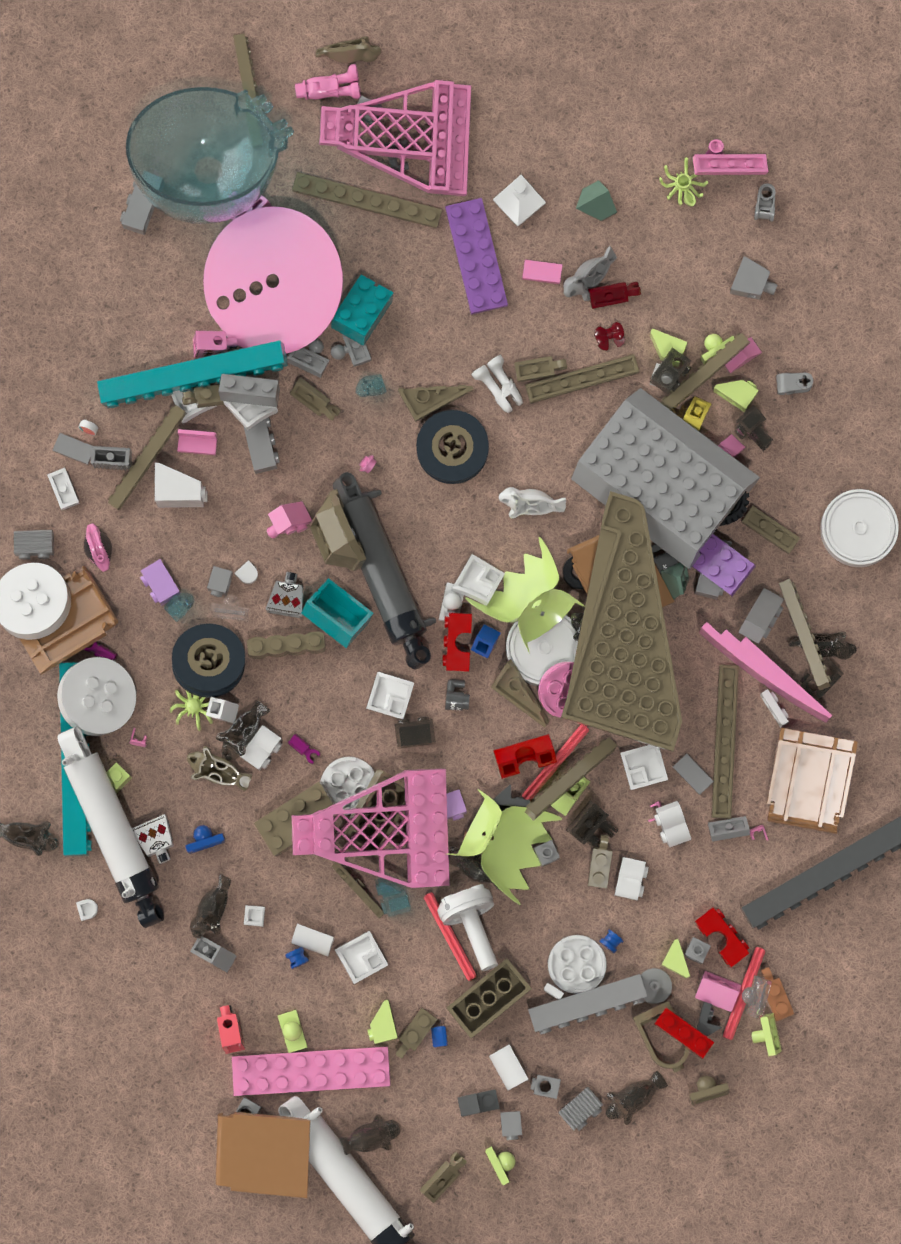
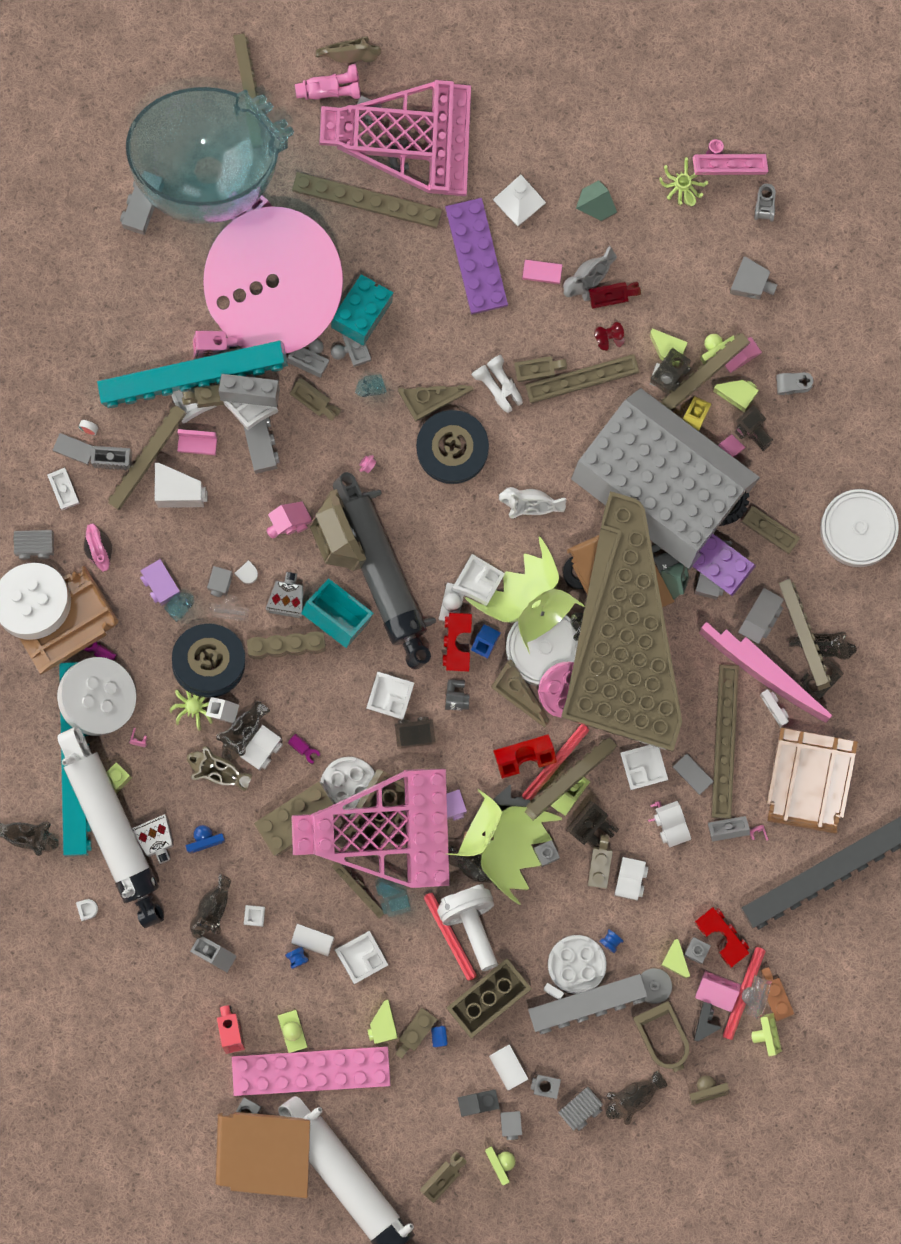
(372, 1136): clear smoke animal -> none
(684, 1033): red arch -> none

